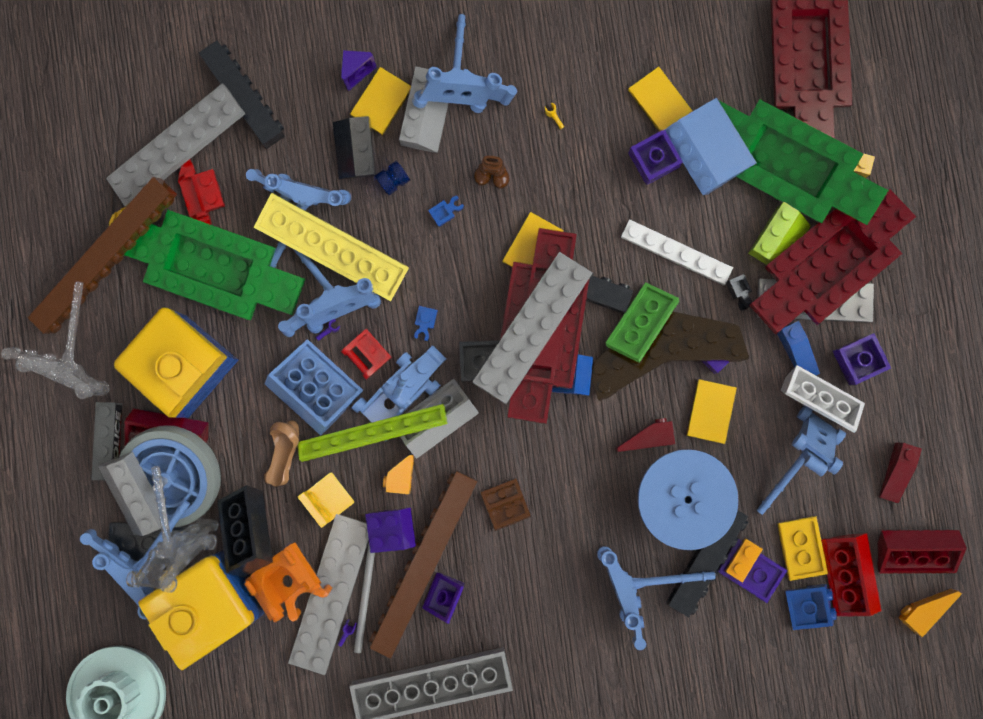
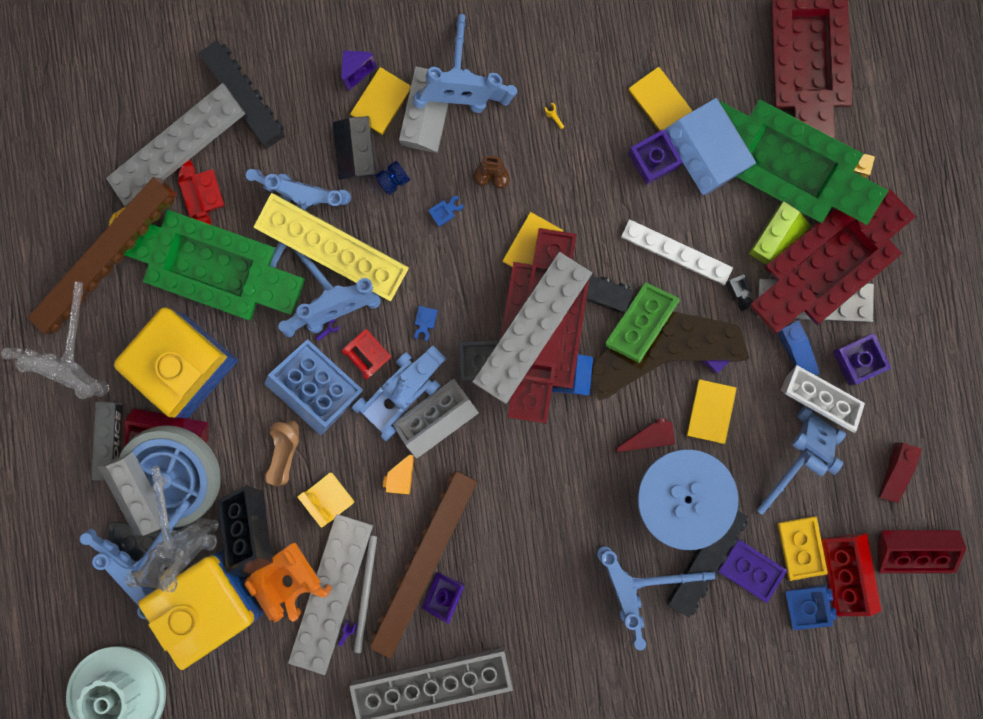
(372, 432): lime tile -> none
(390, 530): dark purple brick -> none
(505, 504): reddish brown slope -> none
(743, 560): light orange plate -> none
(926, 612): light orange slope -> none

